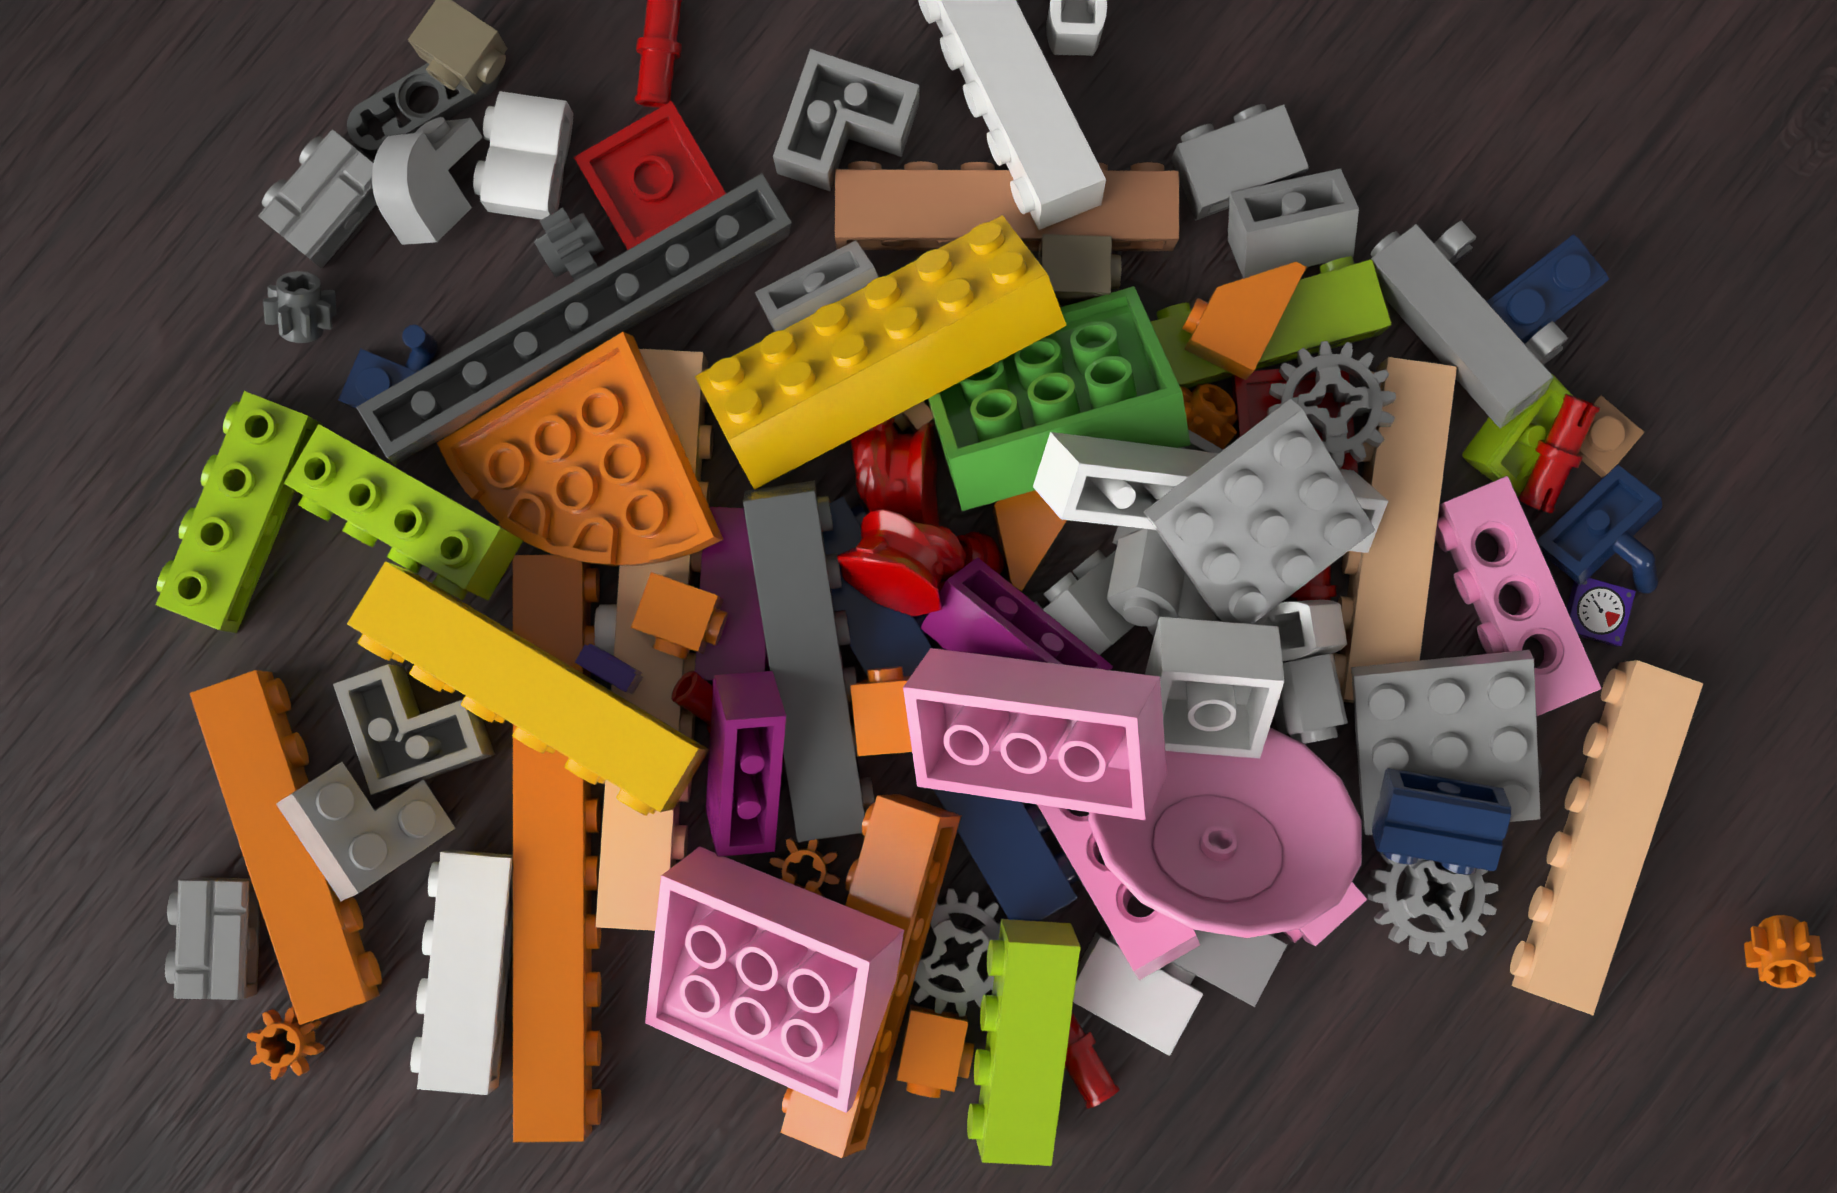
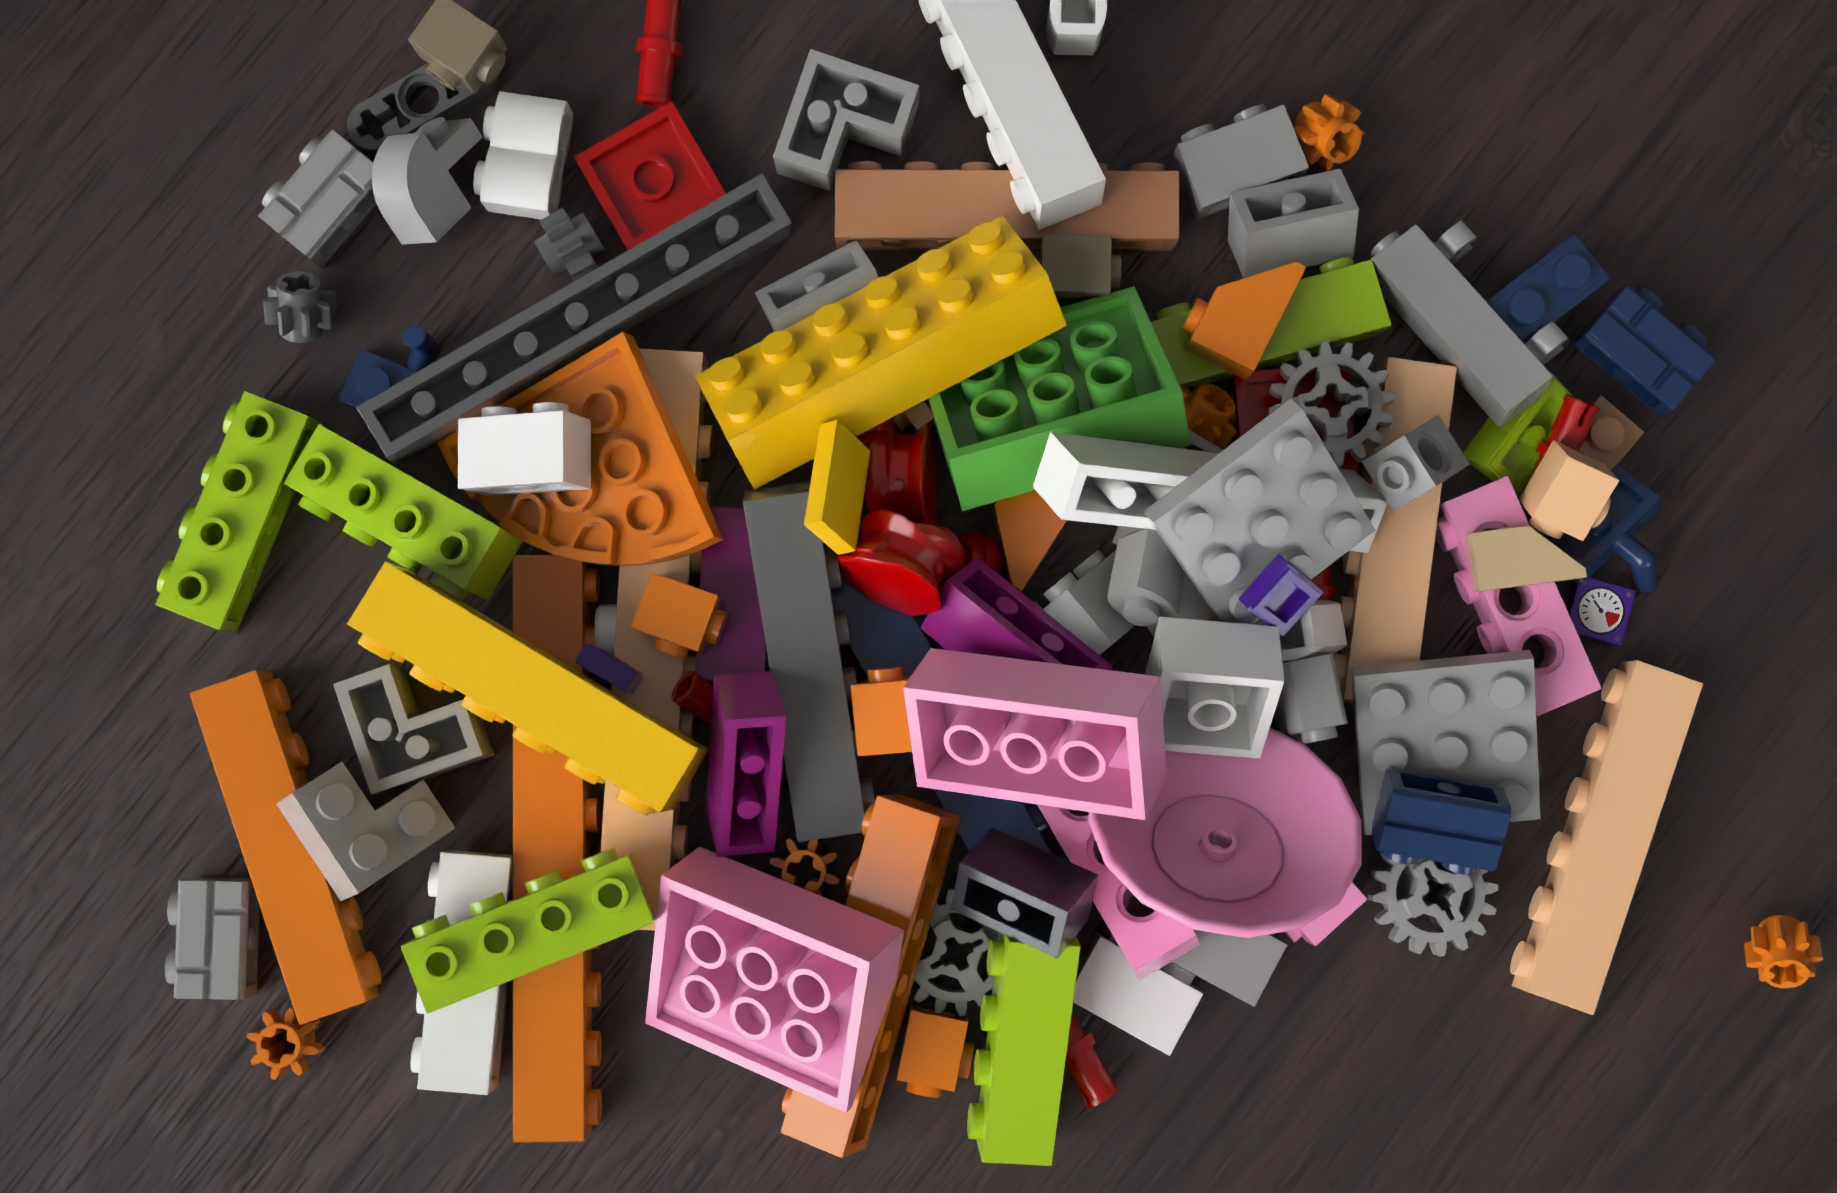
(524, 451): none -> white brick
(528, 932): none -> lime brick
(837, 487): none -> yellow tile
(1024, 892): none -> black brick
(1280, 594): none -> dark purple tile
(1328, 131): none -> orange gear
(1415, 463): none -> light grey brick
(1517, 559): none -> tan tile
(1568, 493): none -> light nougat brick
(1645, 349): none -> dark blue brick

